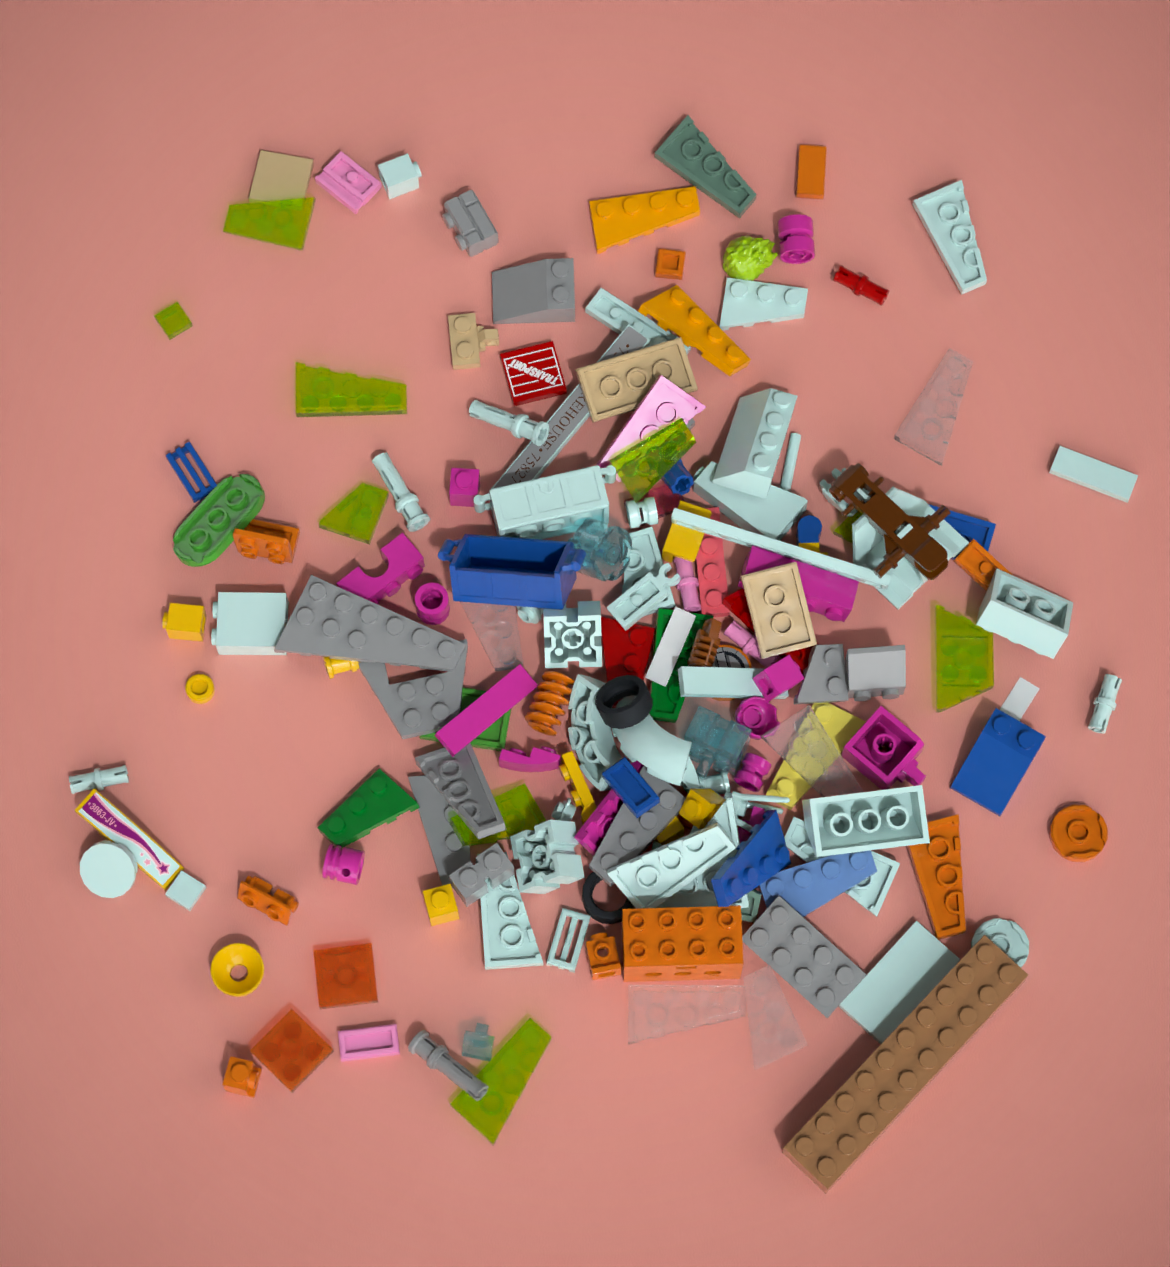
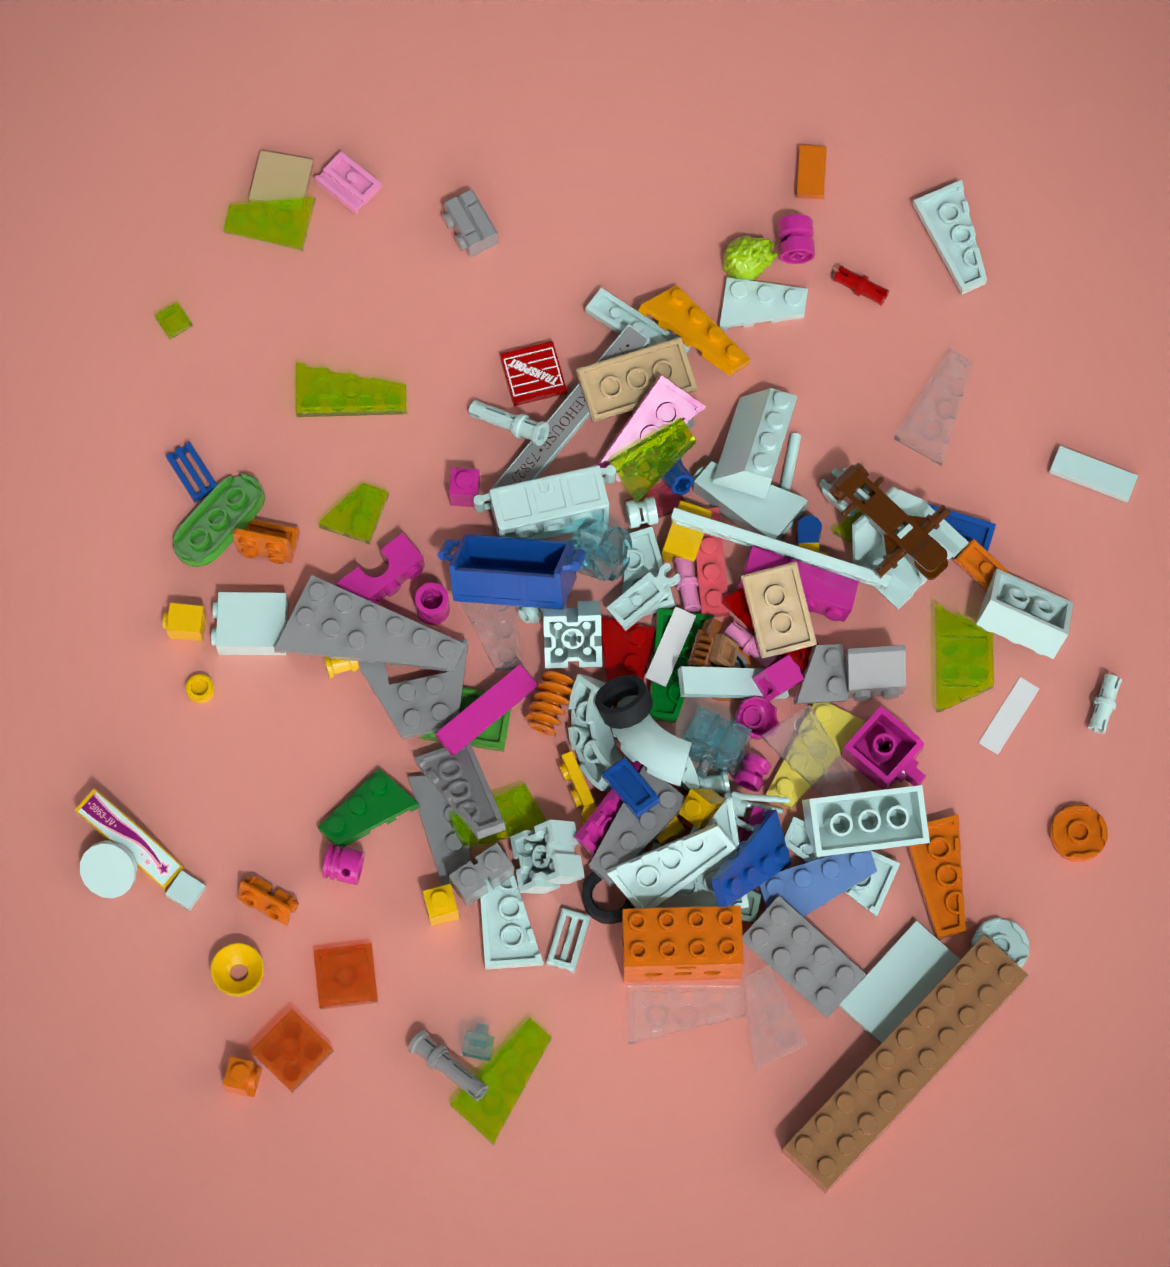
(98, 779): light aqua pin -> none
(368, 1042): bright pink tile -> none
(399, 176): light aqua brick -> none
(405, 500): light aqua pin -> none
(469, 340): tan hinge -> none
(534, 292): light grey slope -> none
(539, 761): dark pink slope -> none
(564, 810): light aqua plate -> none
(603, 966): orange brick -> none
(631, 216): light orange wing -> none
(670, 264): orange tile -> none
(698, 162): sand green wing -> none
(724, 651): none -> medium nougat tile
(998, 762): blue slope -> none

